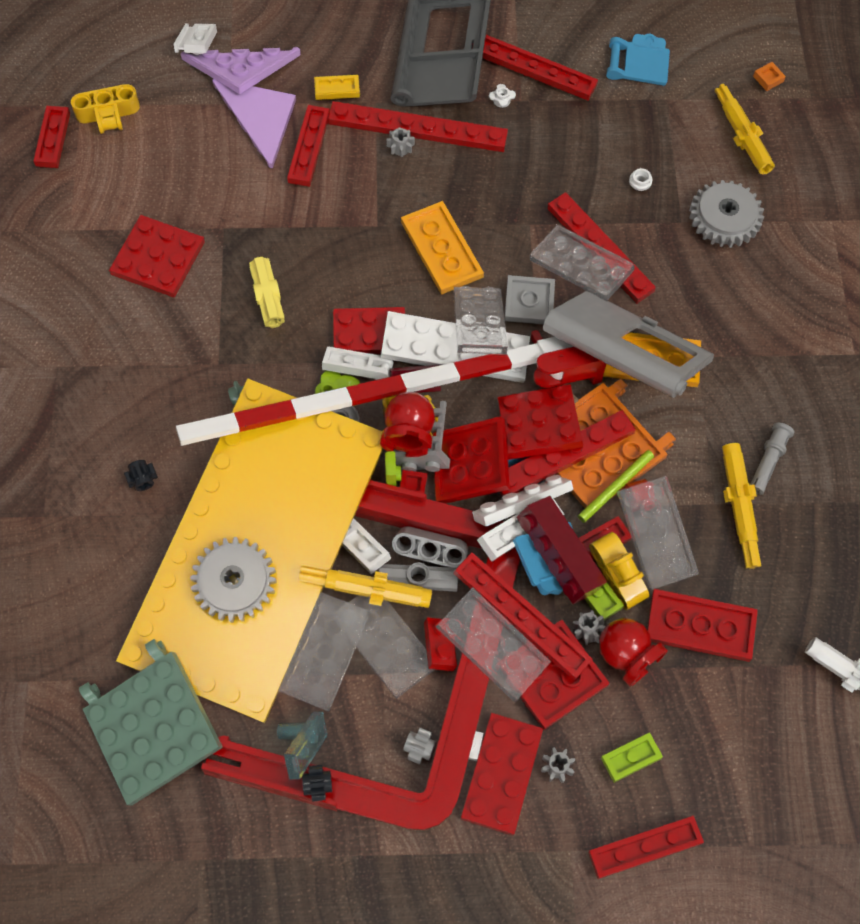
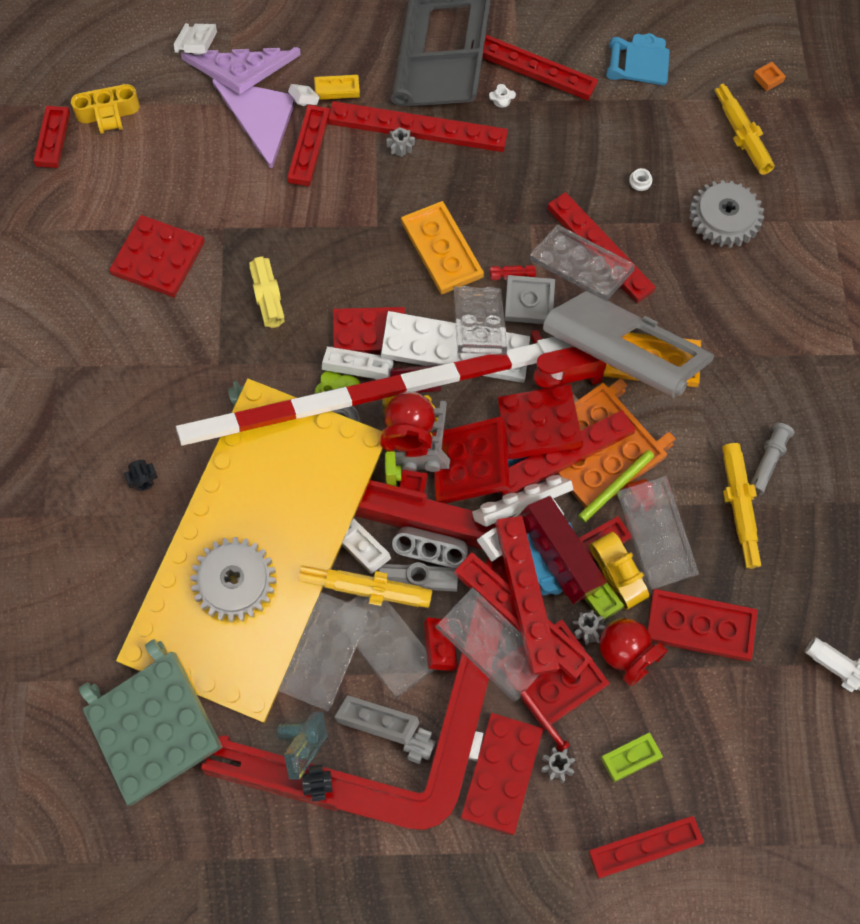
(303, 95): none -> white plate
(377, 720): none -> light grey plate
(516, 270): none -> red axle
(527, 595): none -> red plate
(561, 745): none -> red piece

